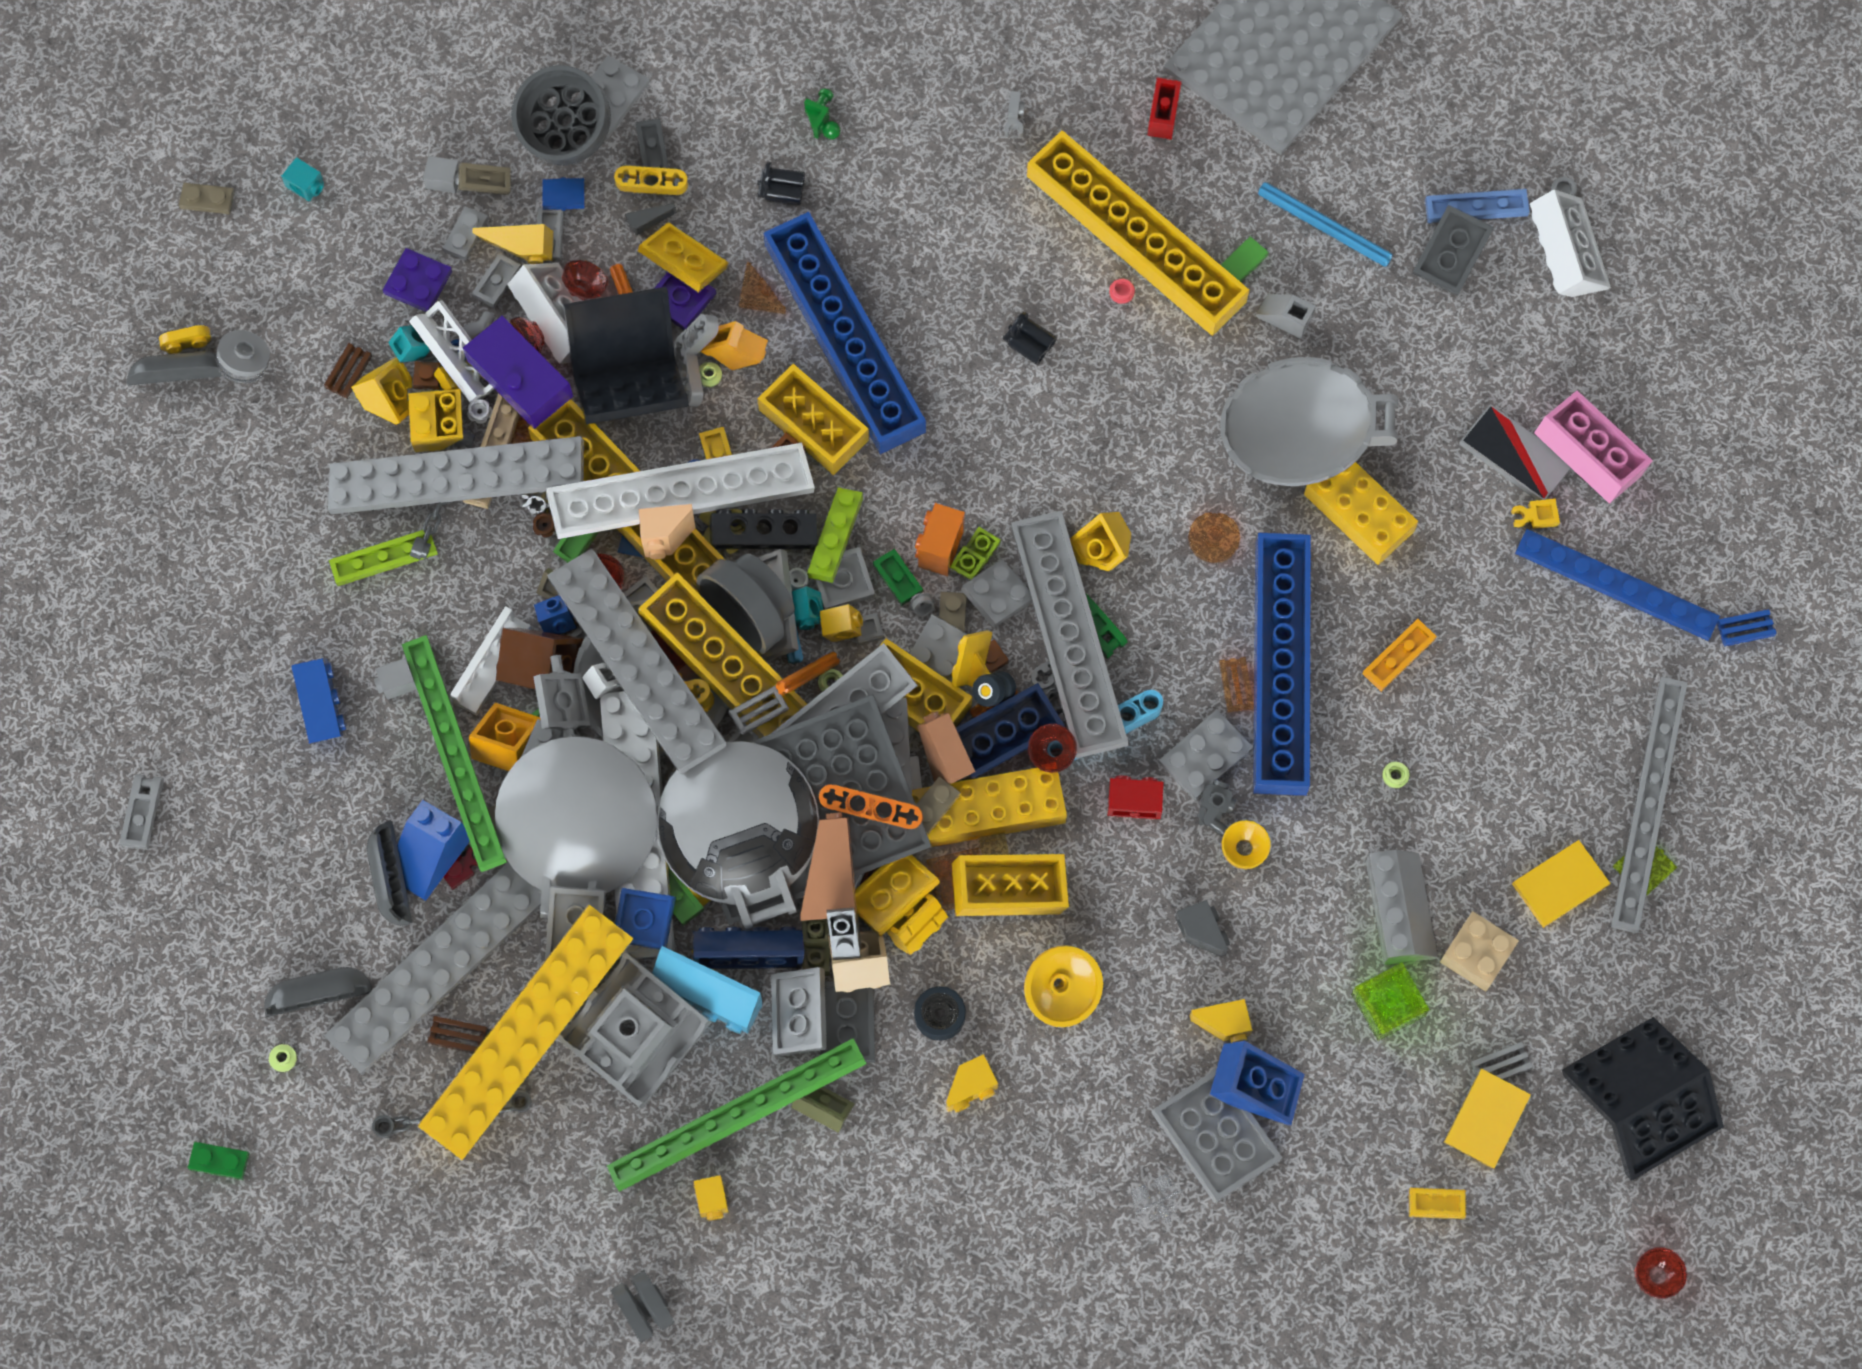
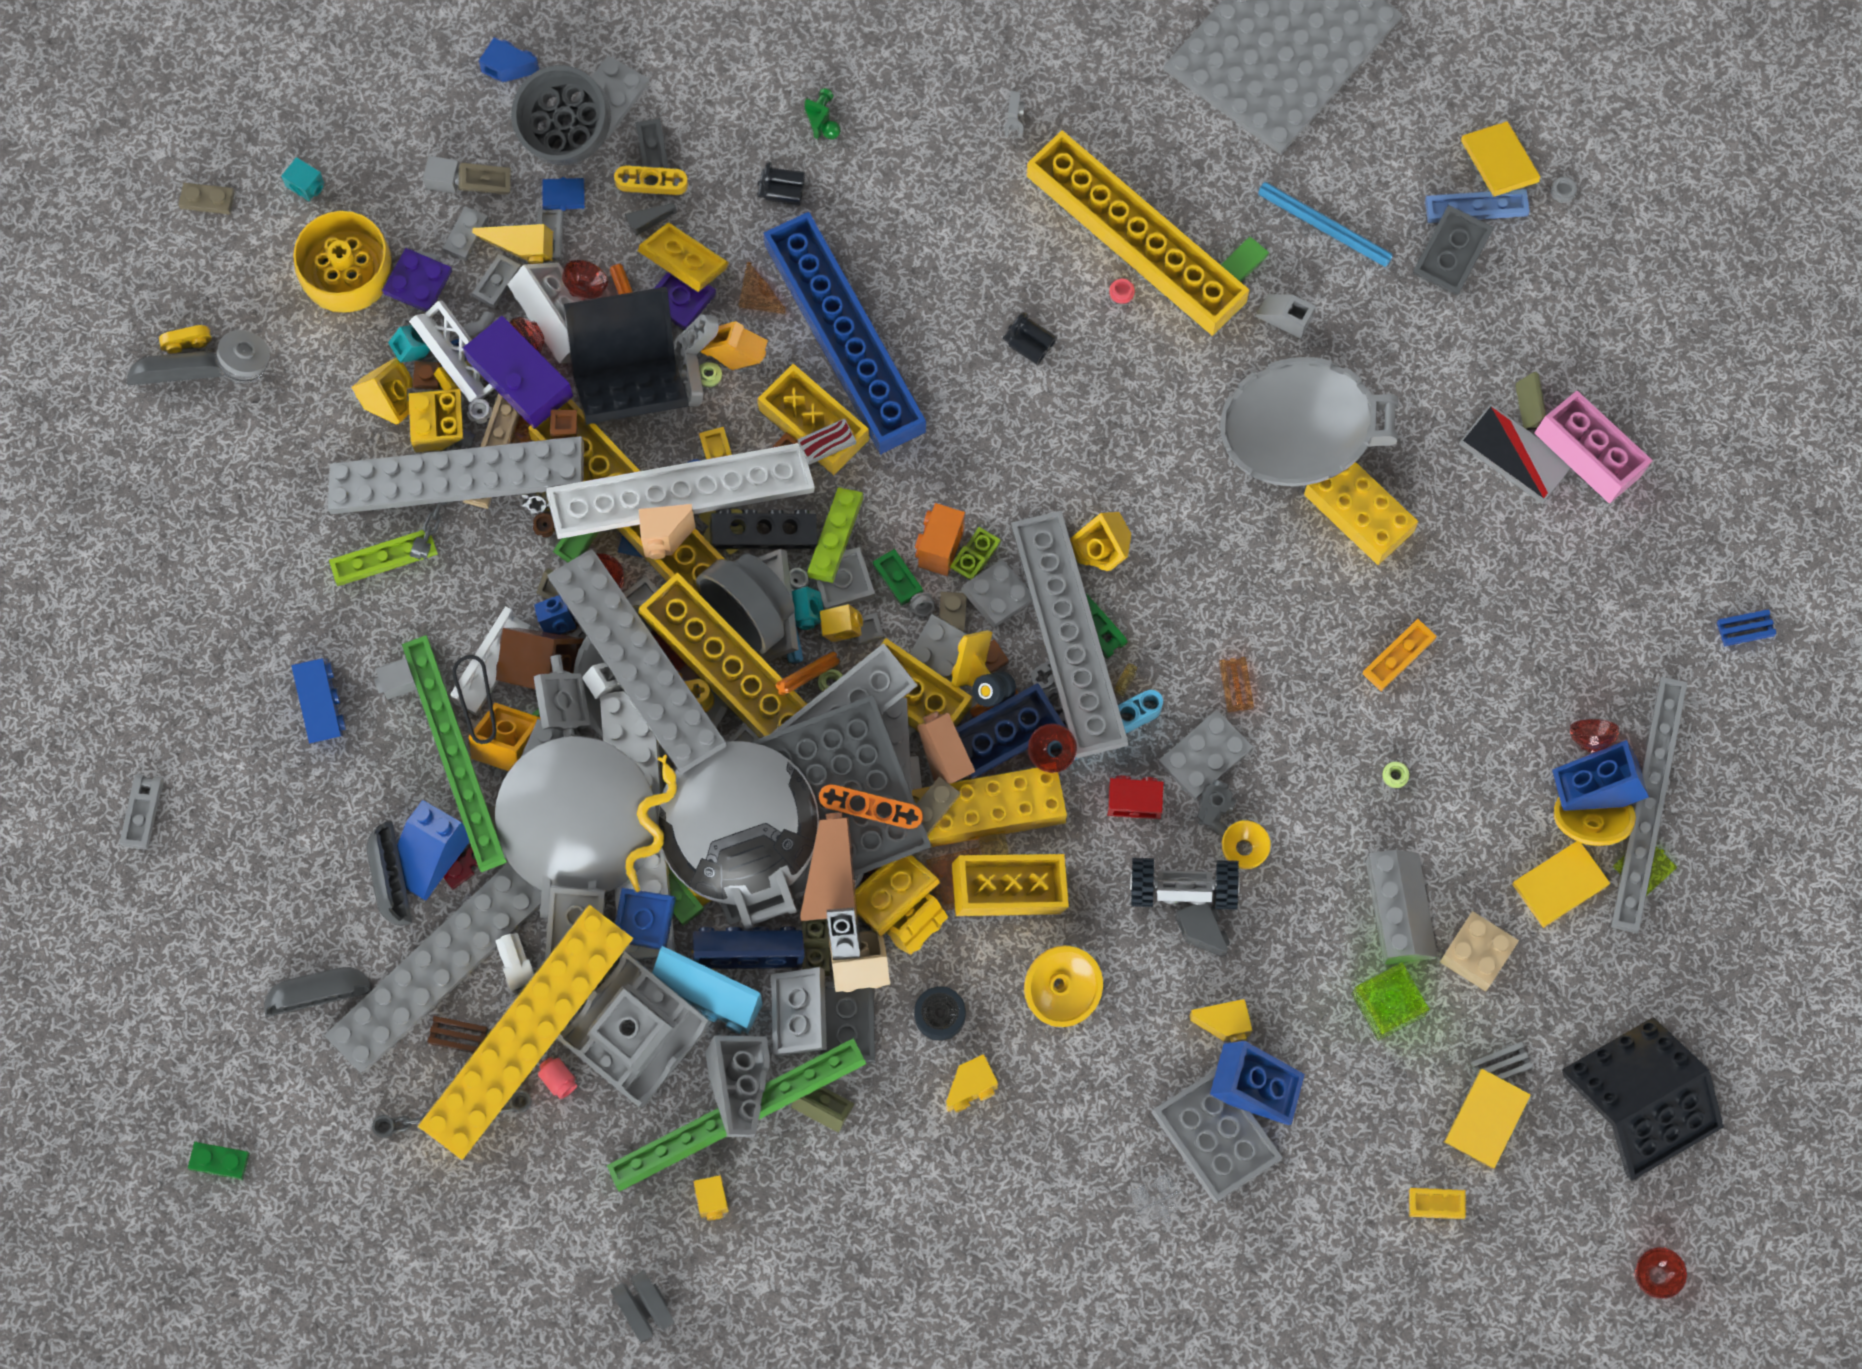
(288, 1064): yellowish green plate -> none
(333, 237): none -> yellow wheel
(339, 366): reddish brown tile -> none
(488, 697): none -> black piece
(506, 62): none -> blue slope
(517, 967): none -> white piece
(557, 1077): none -> coral brick
(563, 423): none -> dark orange plate
(670, 778): none -> yellow animal
(738, 721): light grey tile -> none
(738, 1077): none -> light grey wedge
(826, 441): none -> tile
(1126, 679): none -> clear yellow tile
(1164, 108): red brick -> none
(1185, 885): none -> plate
(1208, 542): clear orange tile -> none
(1282, 664): blue brick -> none
(1500, 158): none -> yellow tile
(1531, 401): none -> olive slope
(1540, 513): yellow plate -> none
(1569, 244): white slope -> none
(1594, 734): none -> clear red piece
(1596, 826): none -> yellow dish
(1601, 780): none -> blue slope
(1617, 584): blue plate -> none

